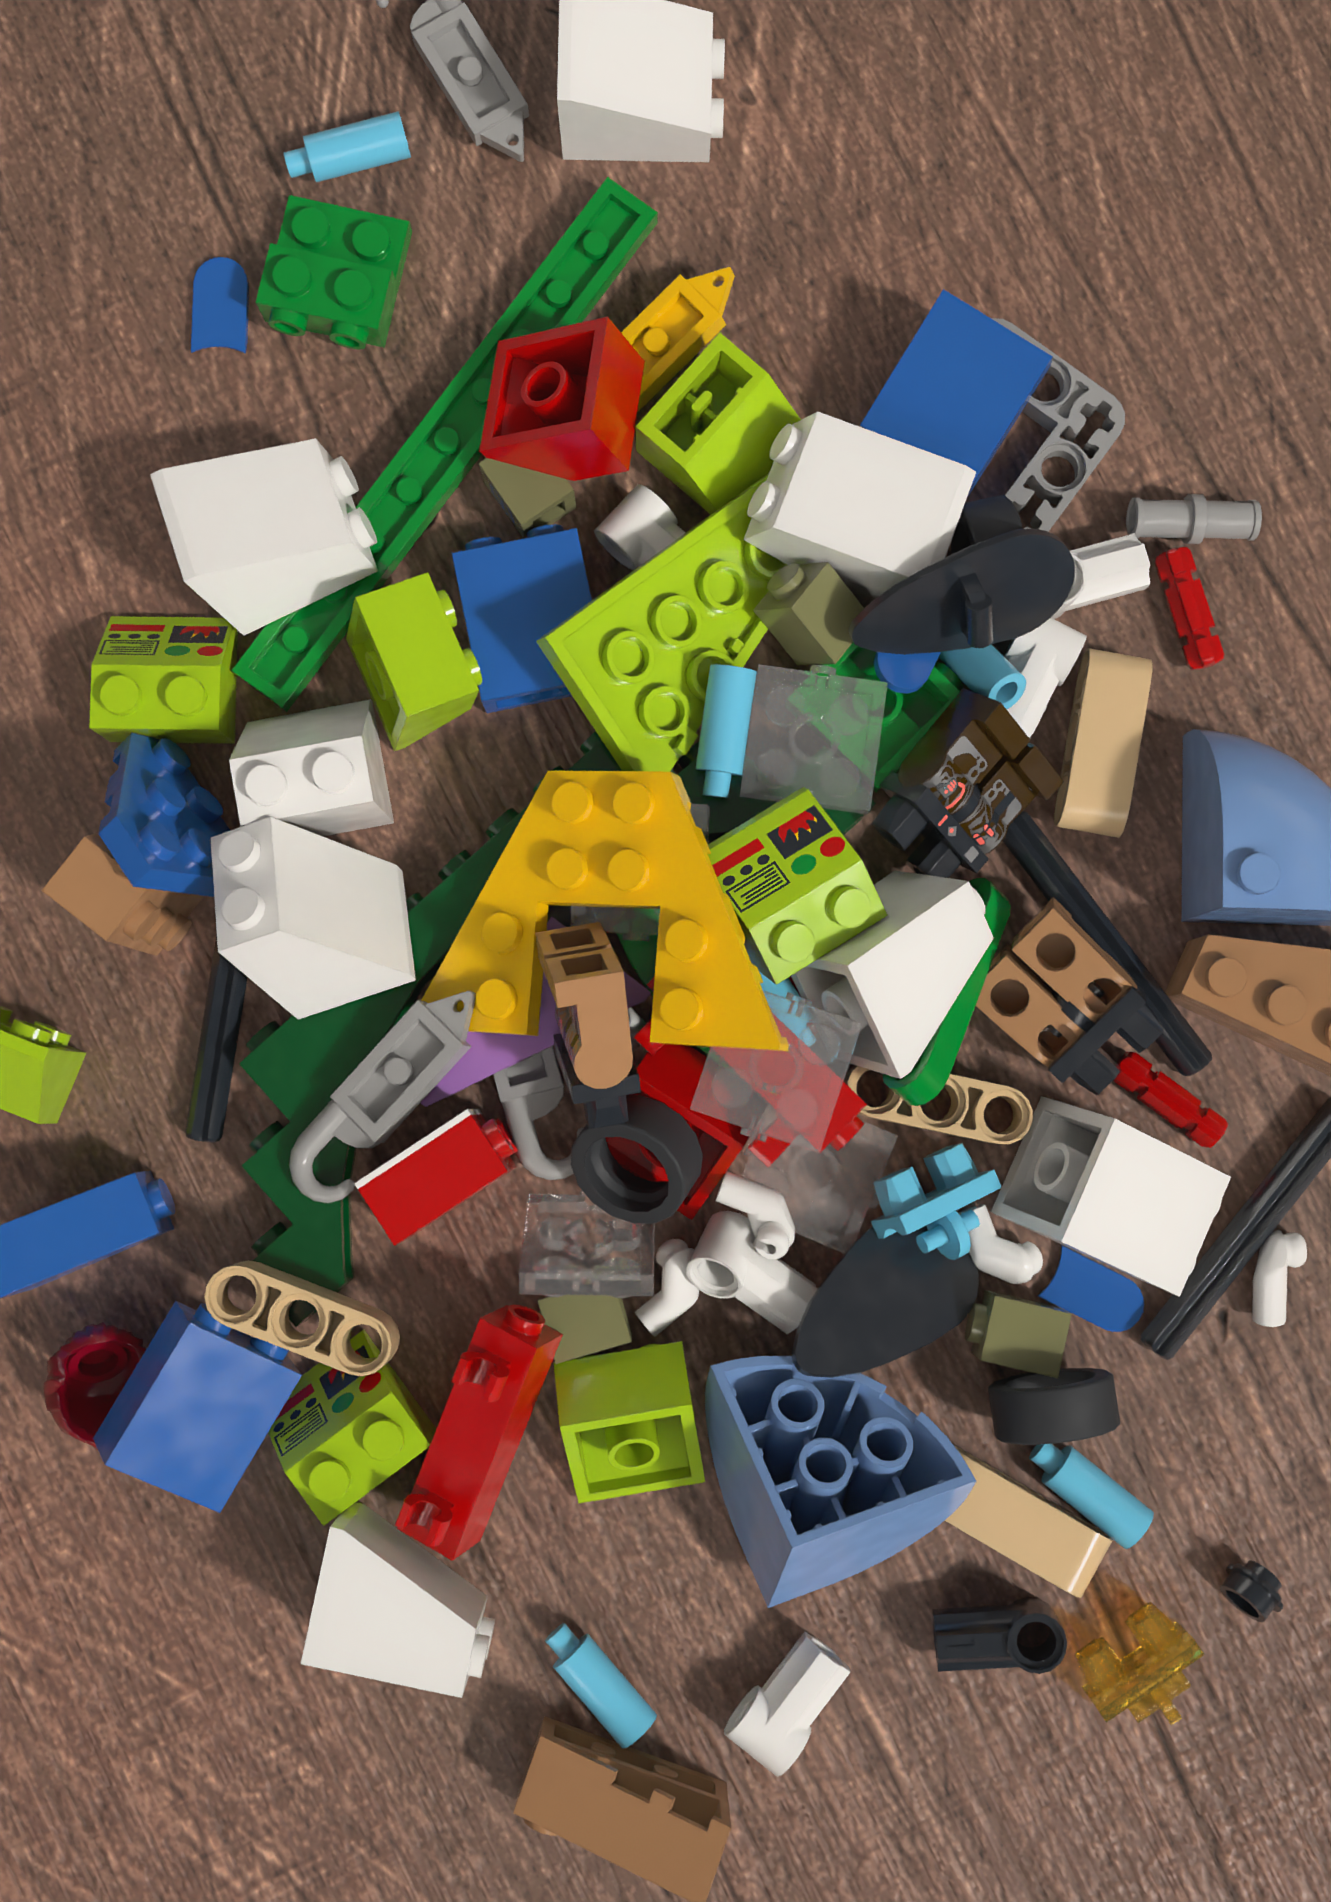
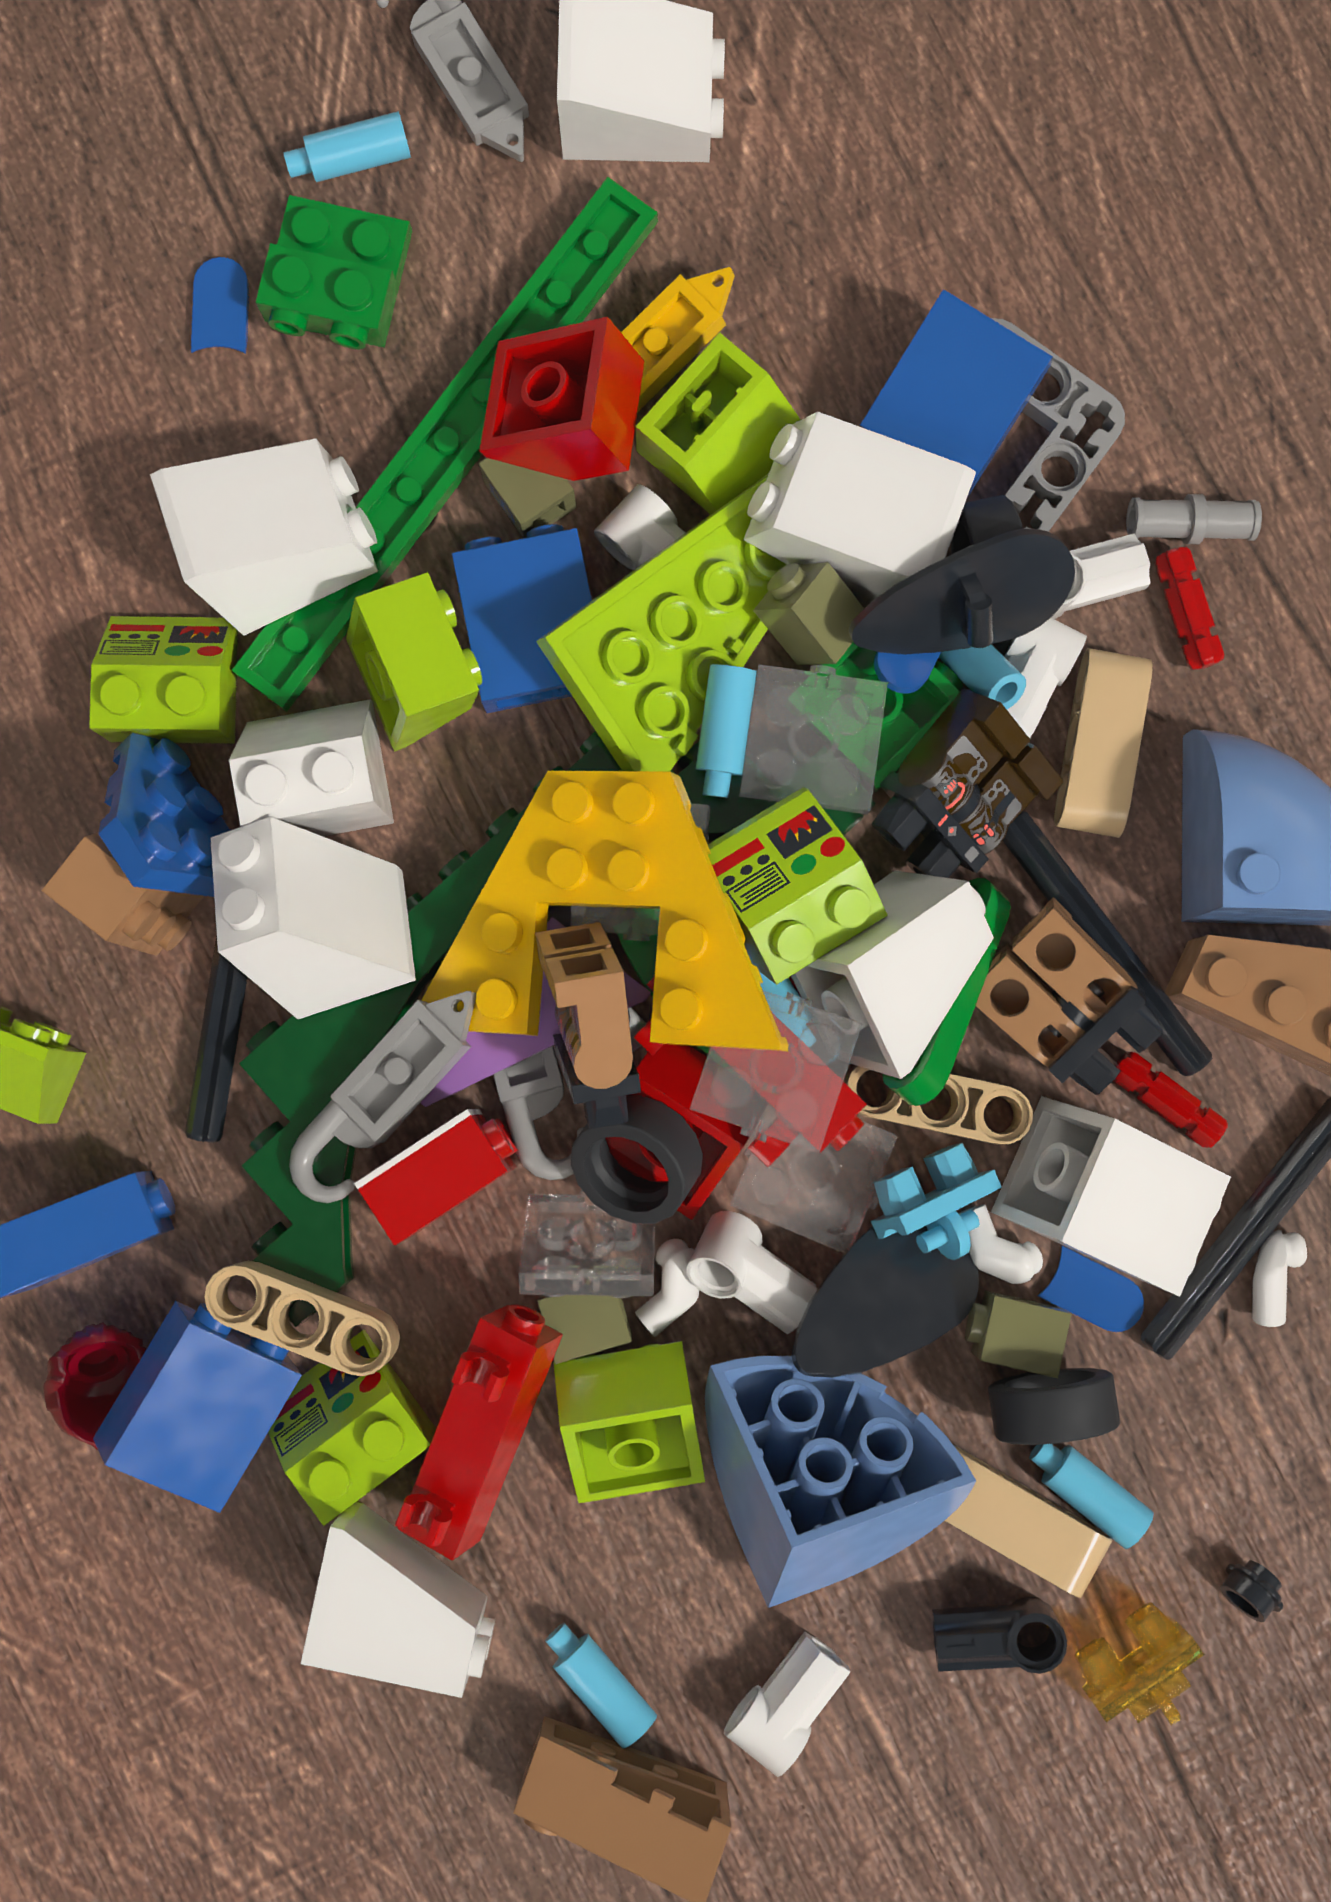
(766, 1212): white arm -> none

